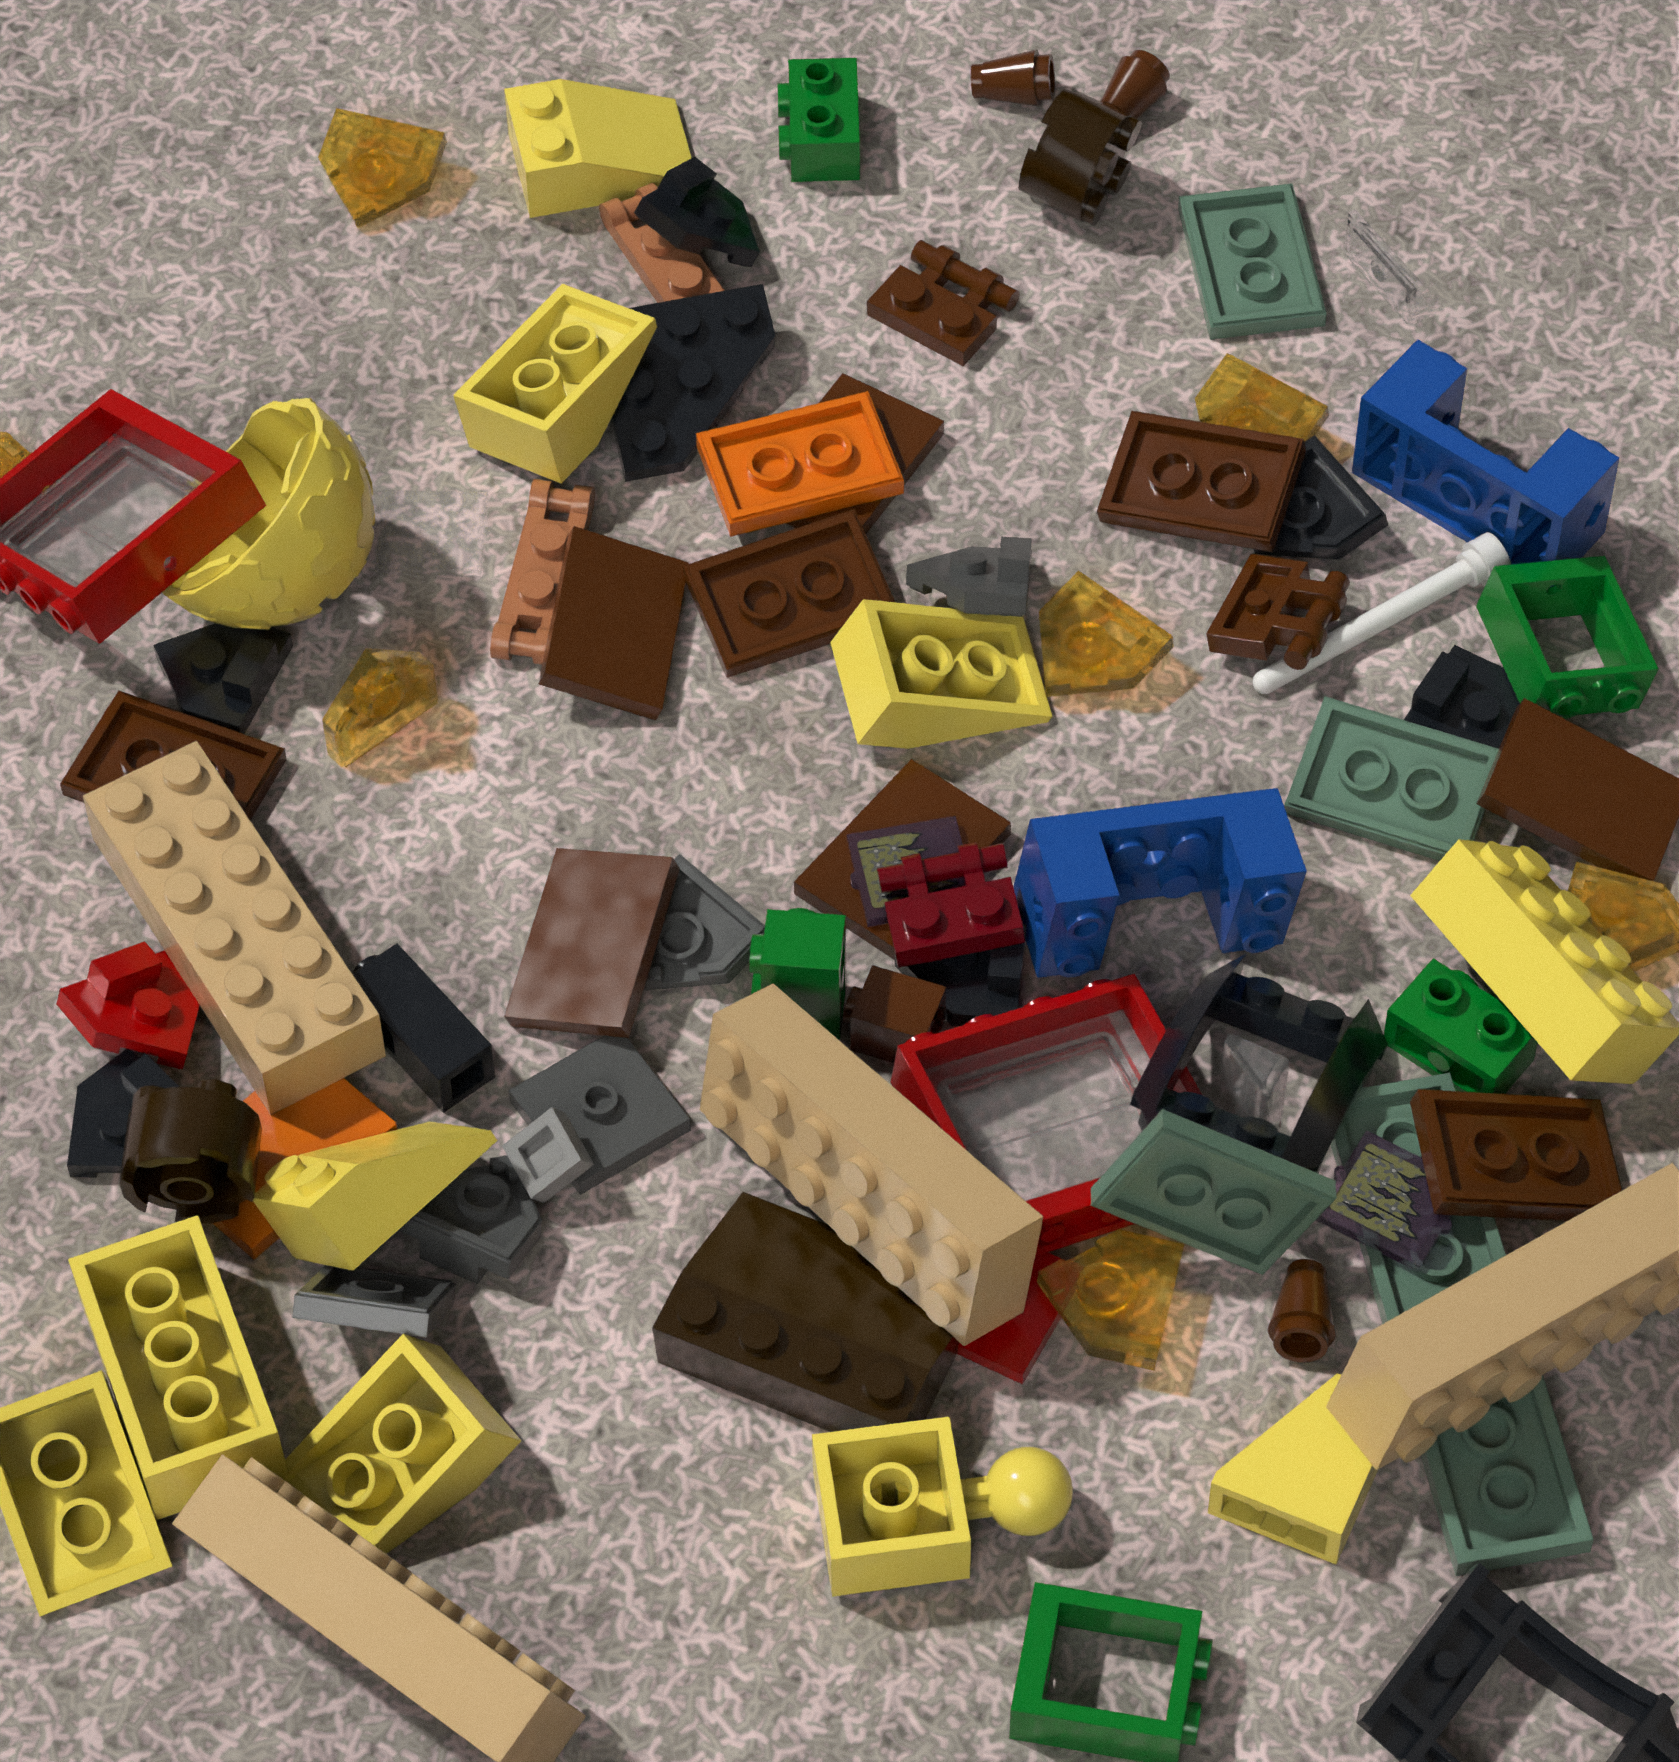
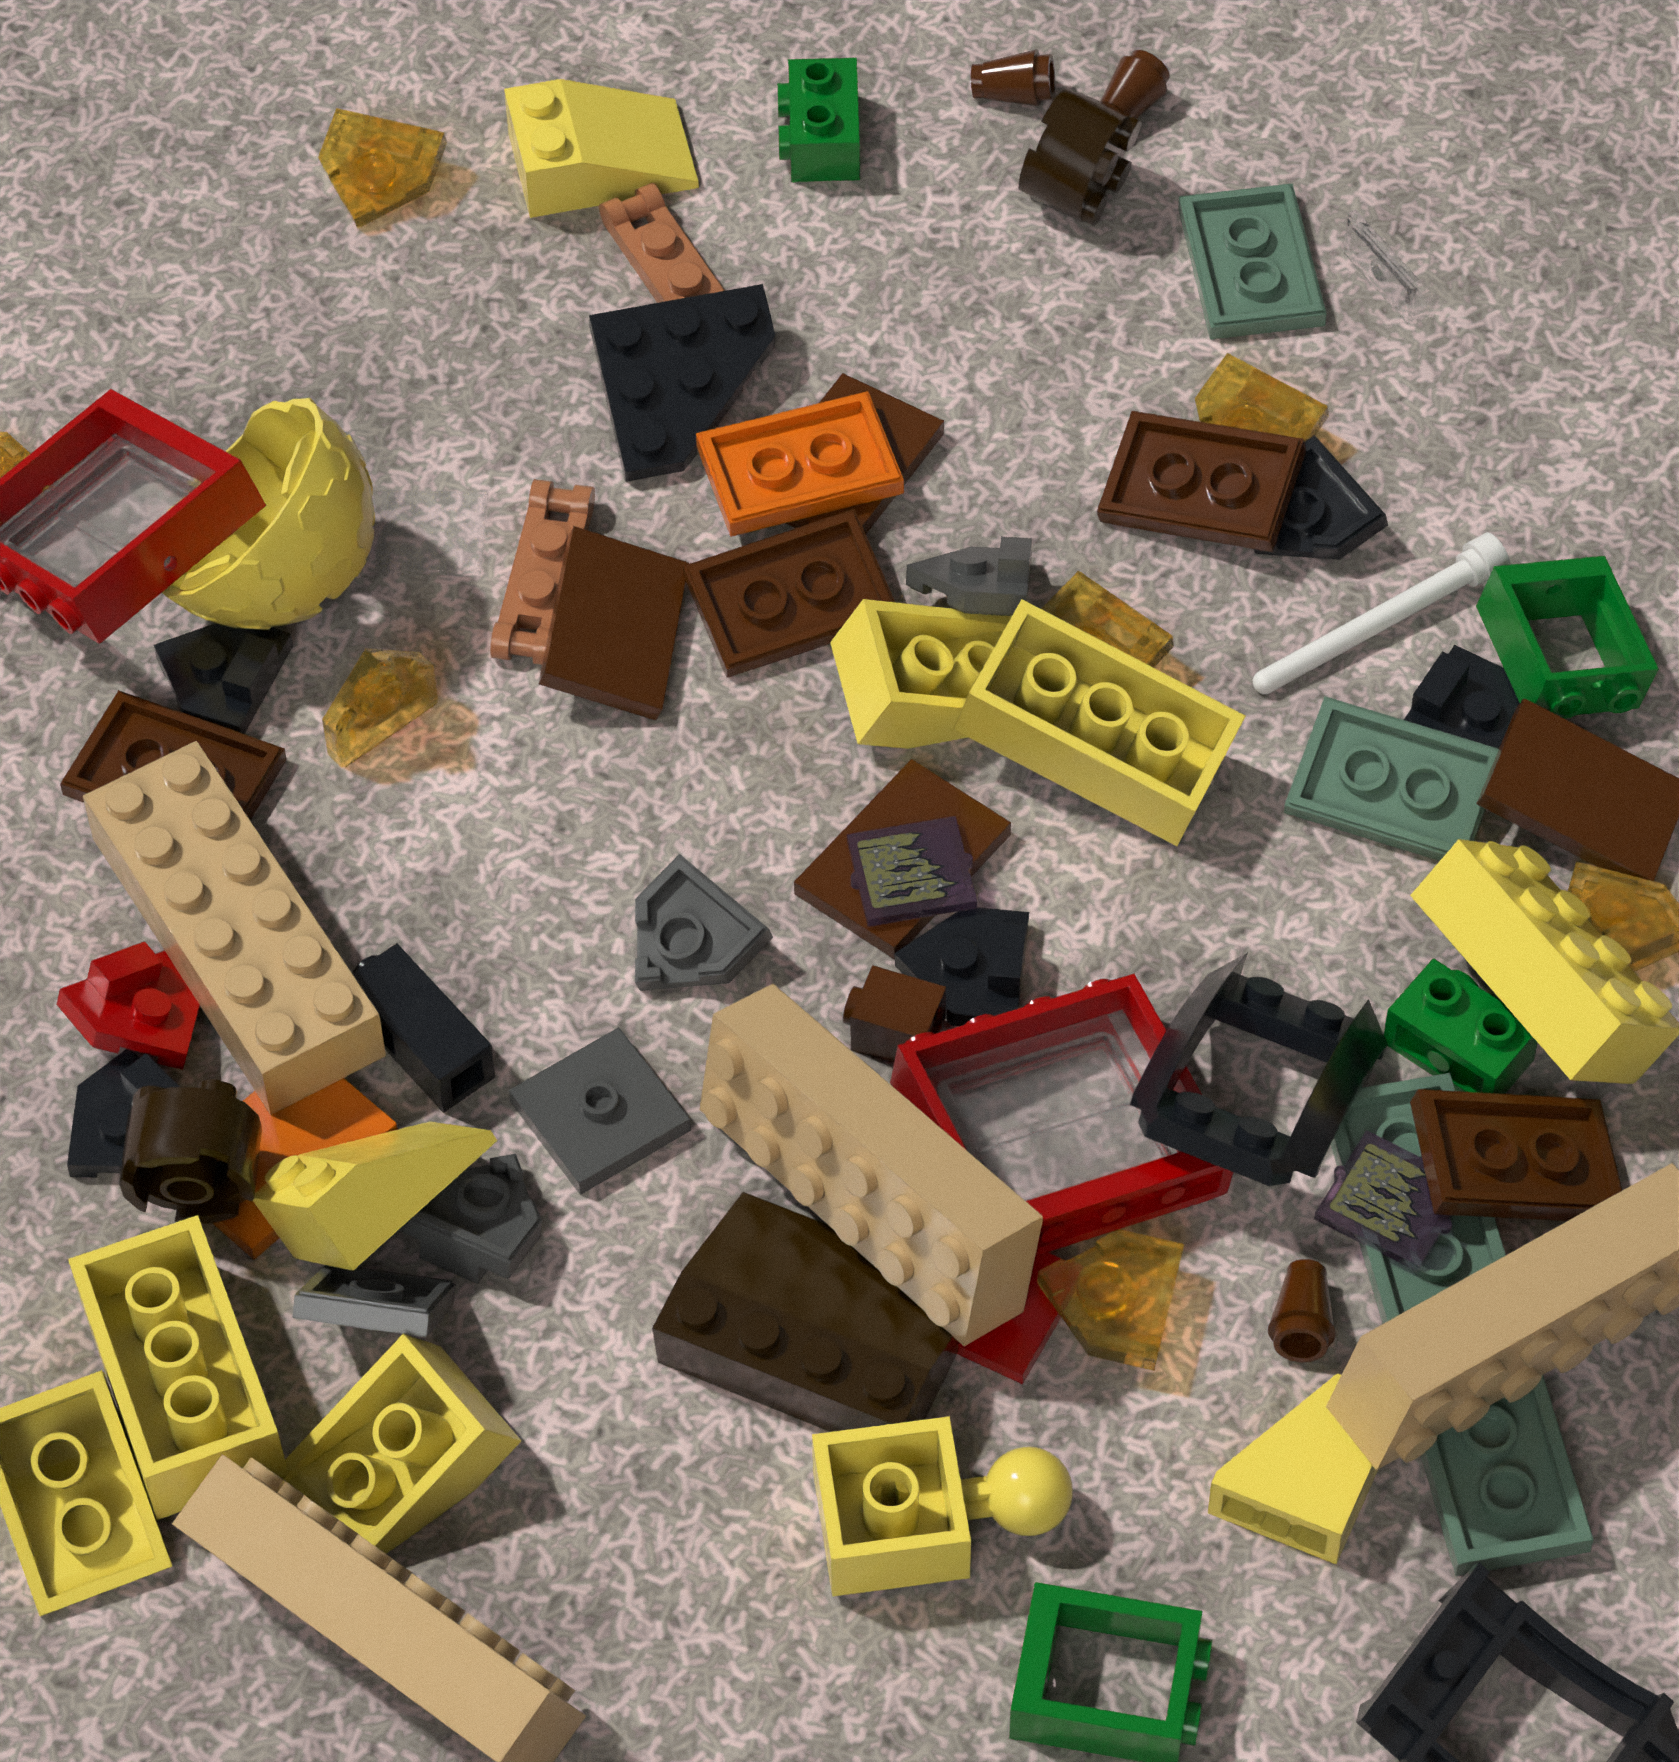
(548, 1155): light grey plate -> none
(554, 383): light yellow slope -> none
(592, 942): reddish brown tile -> none
(698, 213): black plate -> none
(805, 960): green brick -> none
(936, 316): reddish brown plate -> none
(955, 919): dark red plate -> none
(1090, 862): blue plate -> none
(1098, 722): none -> light yellow brick
(1213, 1192): sand green tile -> none
(1252, 1081): clear slope -> none
(1262, 606): reddish brown plate -> none
(1419, 457): blue plate -> none

